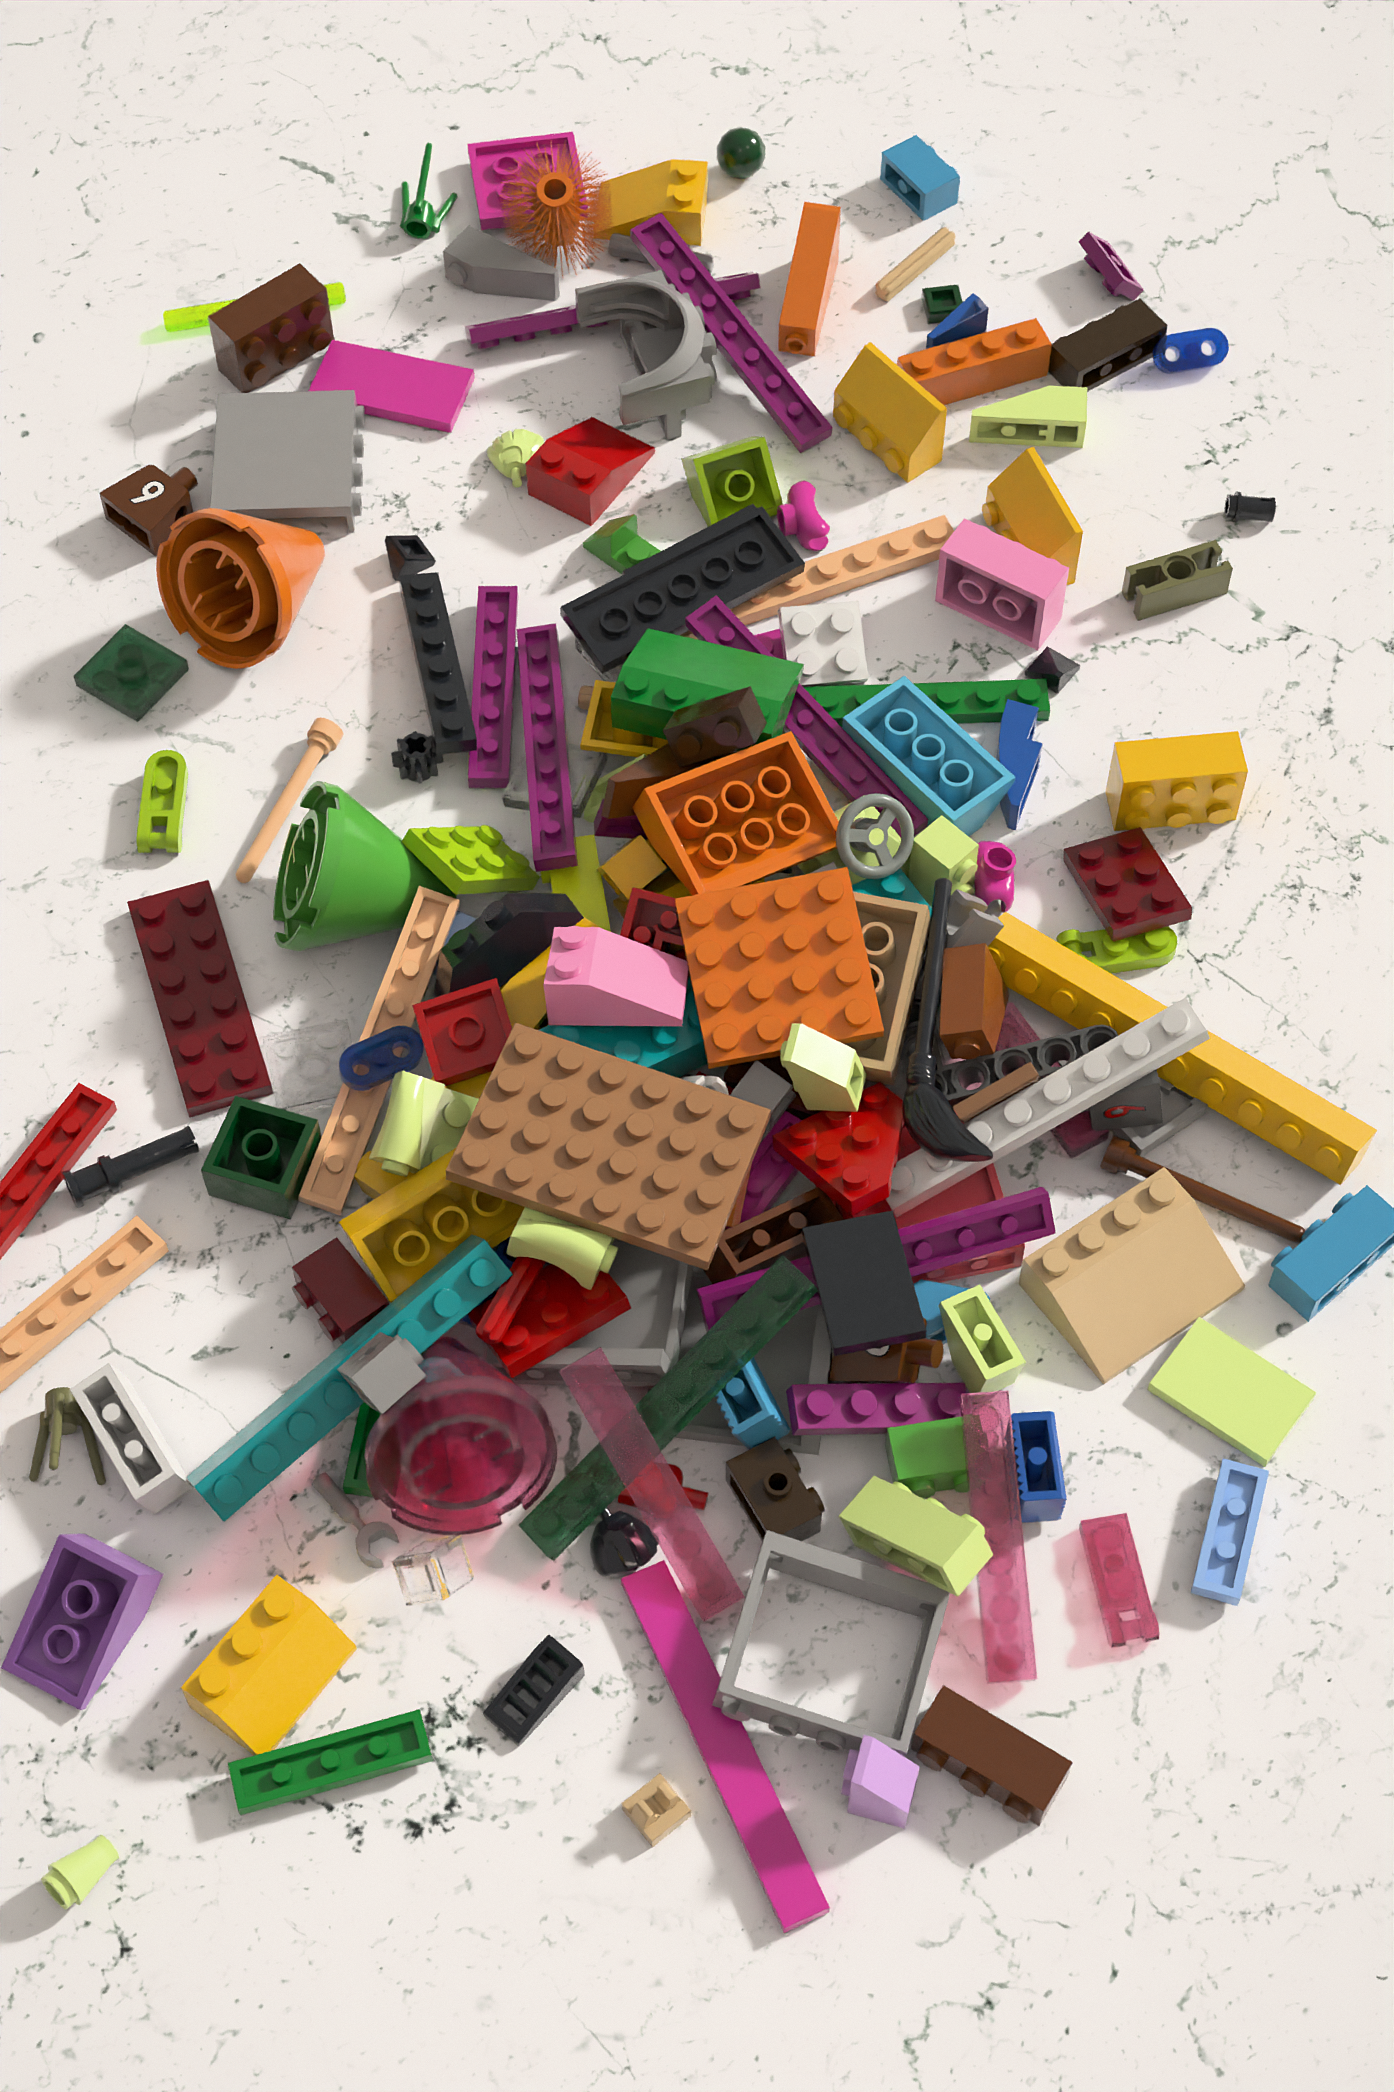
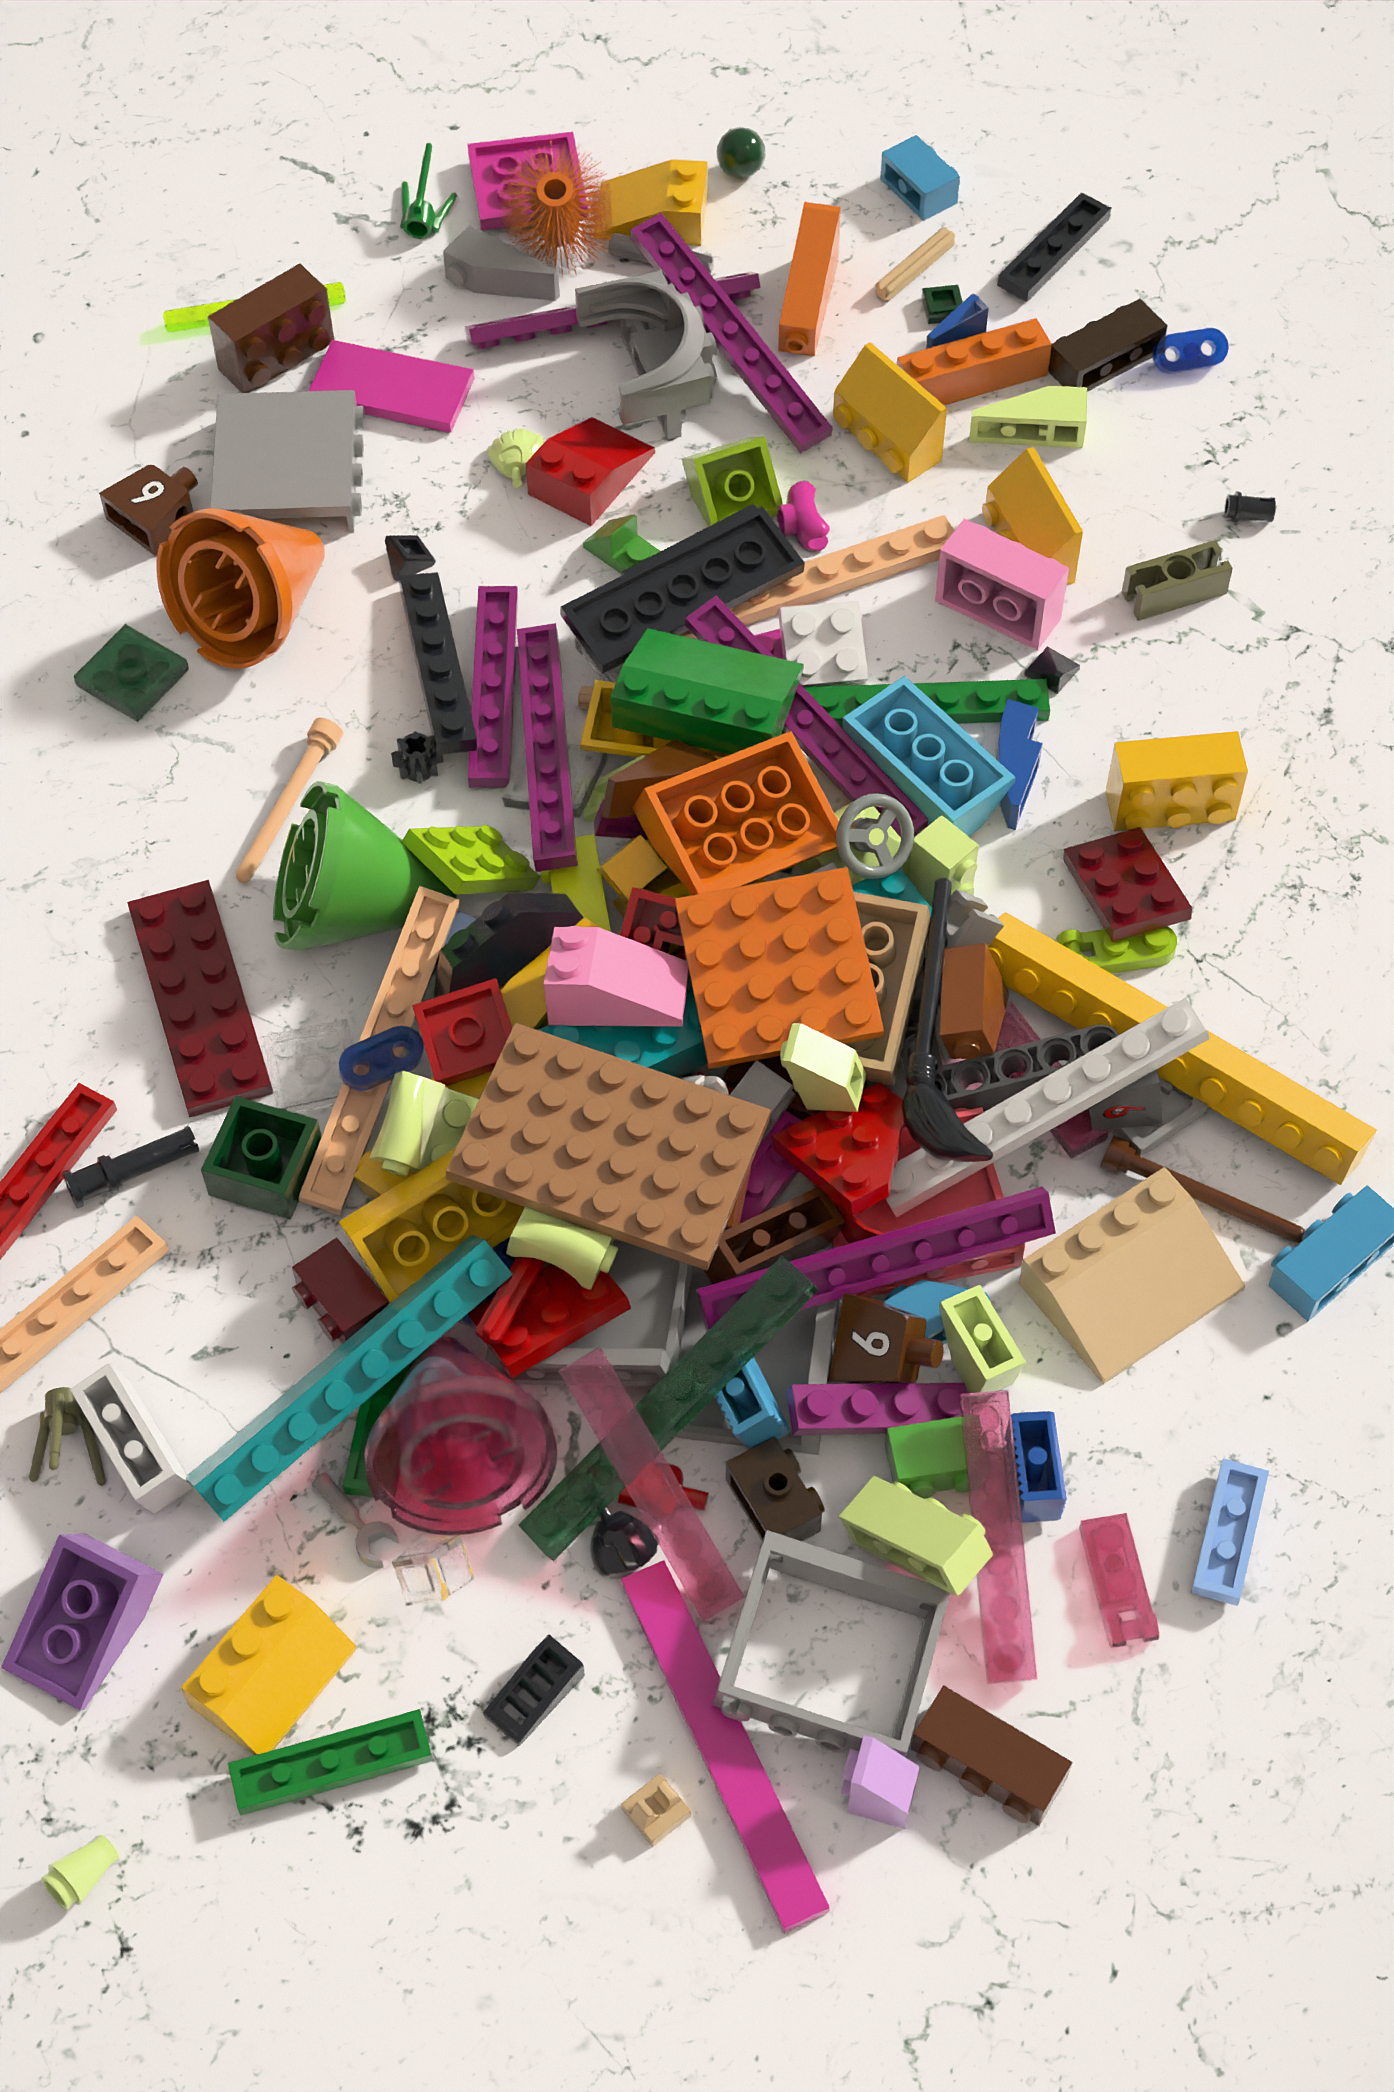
(162, 802): lime plate -> none
(383, 1371): light grey brick -> none
(715, 727): dark brown brick -> none
(863, 1283): black tile -> none
(995, 874): dark pink piece -> none
(997, 1092): medium nougat tile -> none
(1054, 247): none -> black plate
(1105, 260): magenta plate -> none
(1231, 1391): yellowish green tile -> none

